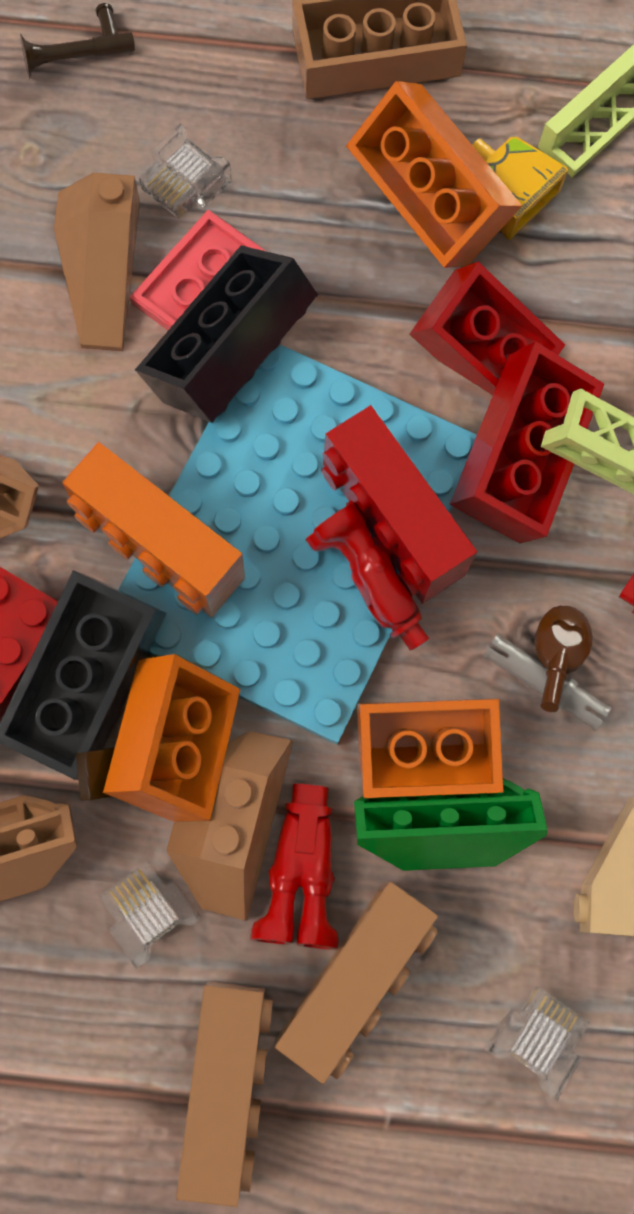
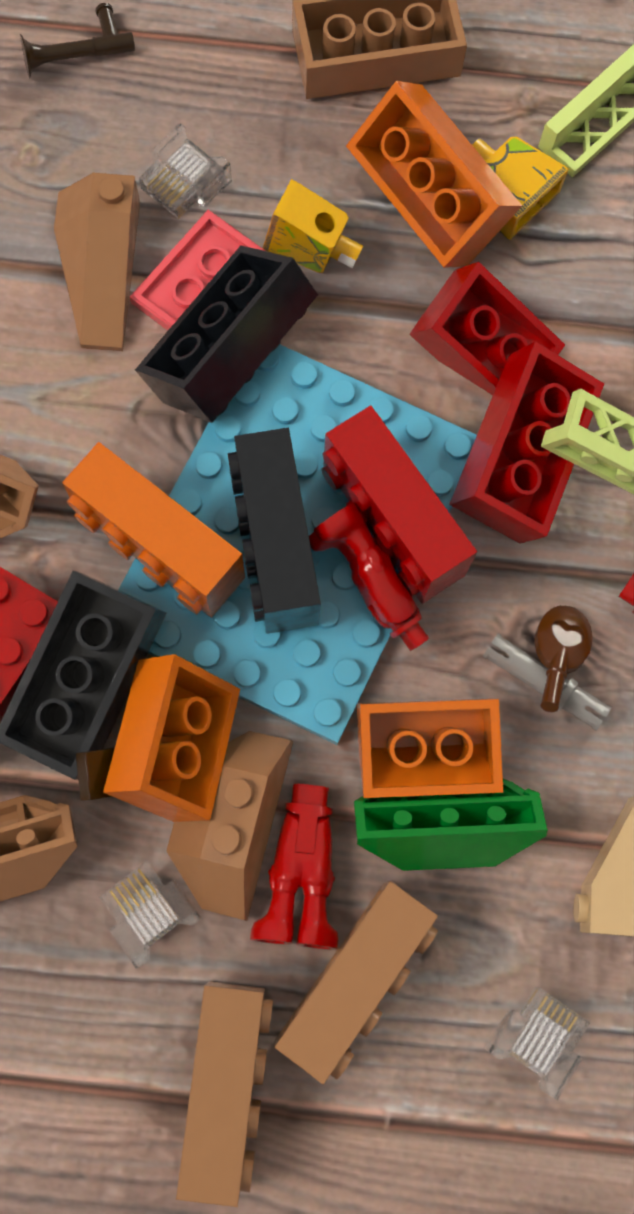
(276, 523): none -> black brick
(310, 230): none -> yellow torso

